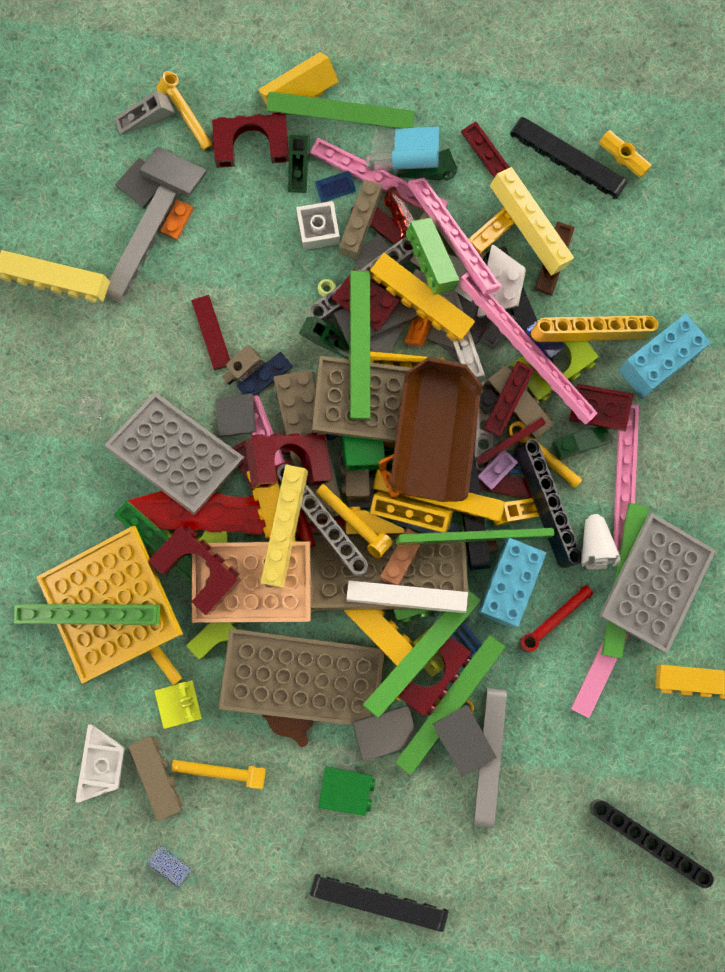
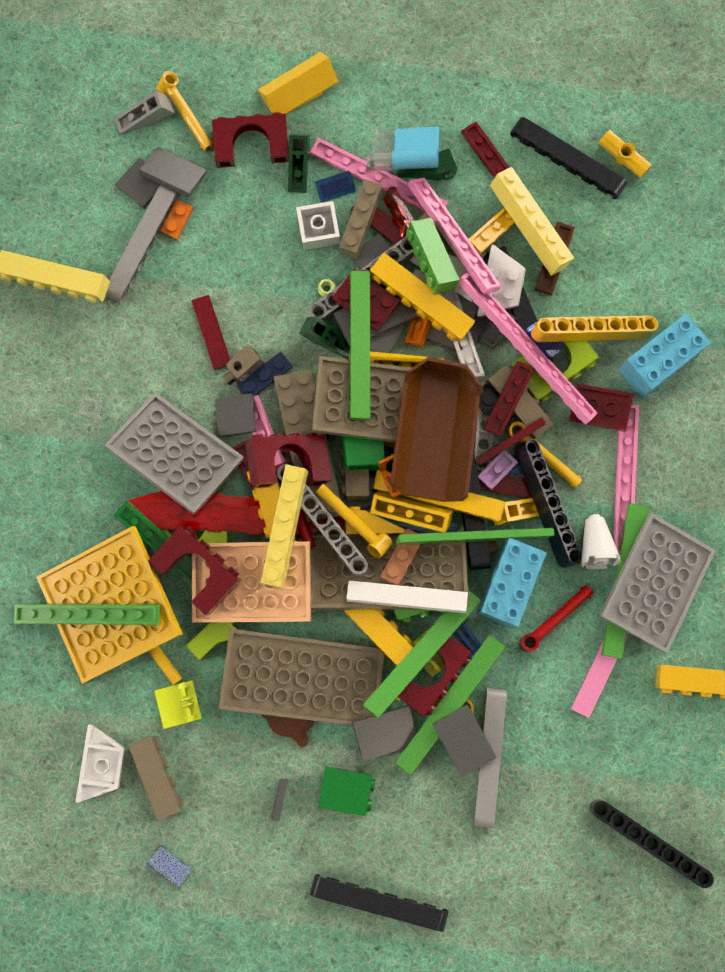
(253, 776): yellow piece -> none
(279, 799): none -> dark grey tile
(340, 110): bright green tile -> none
(580, 442): dark green slope -> none

